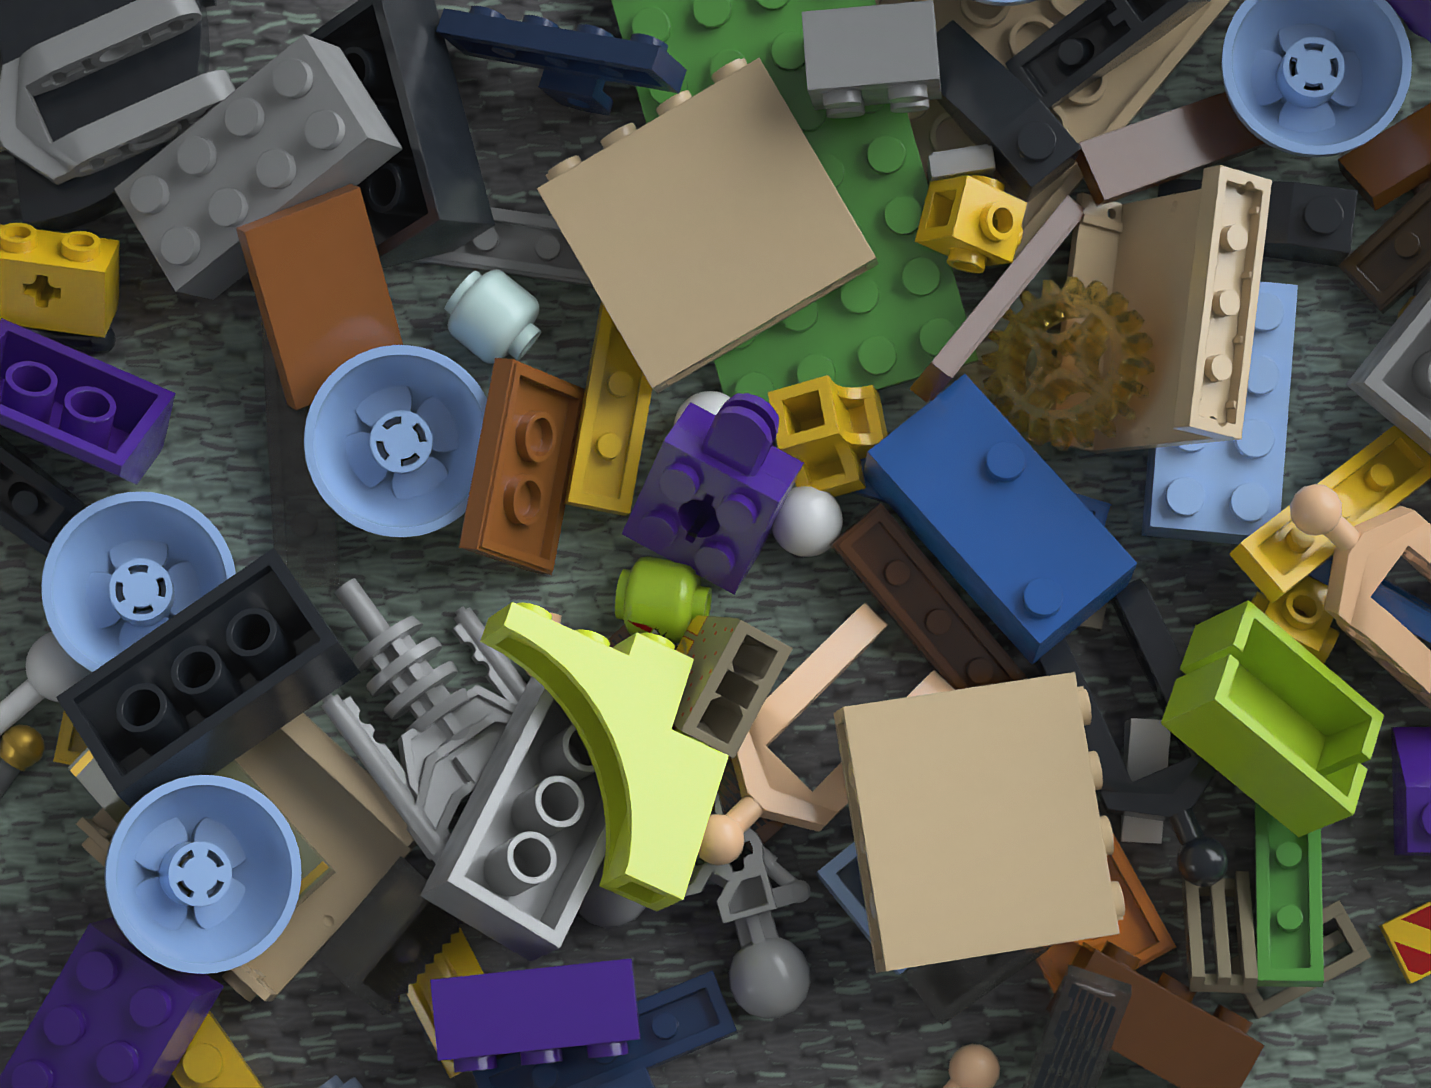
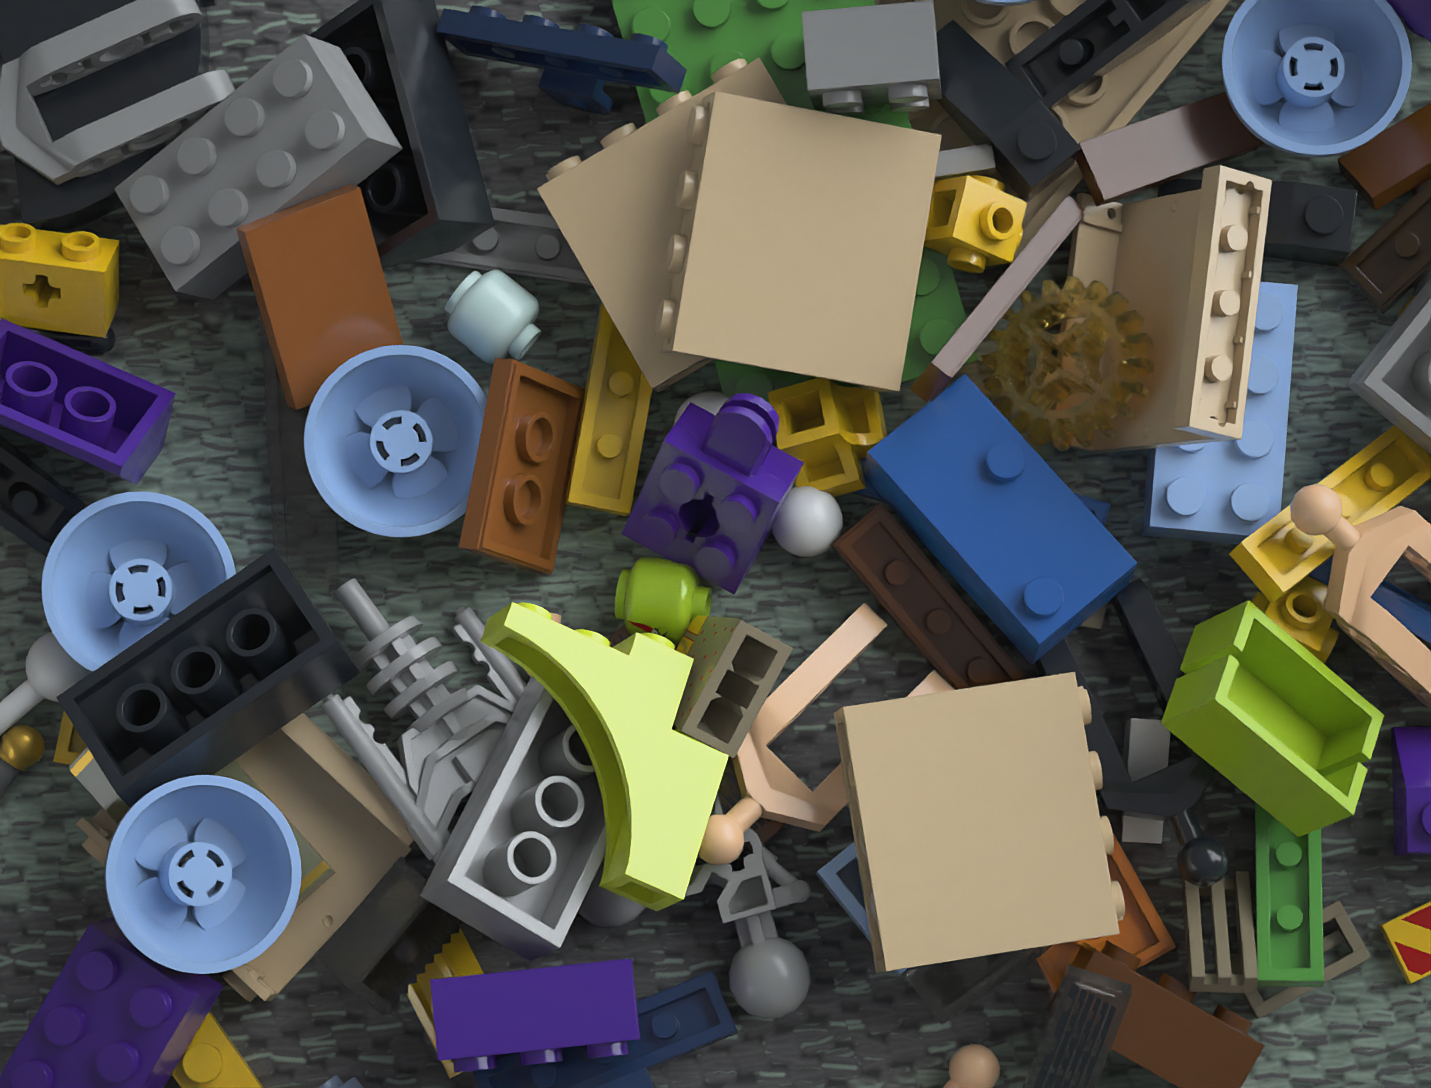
(798, 241): none -> tan panel

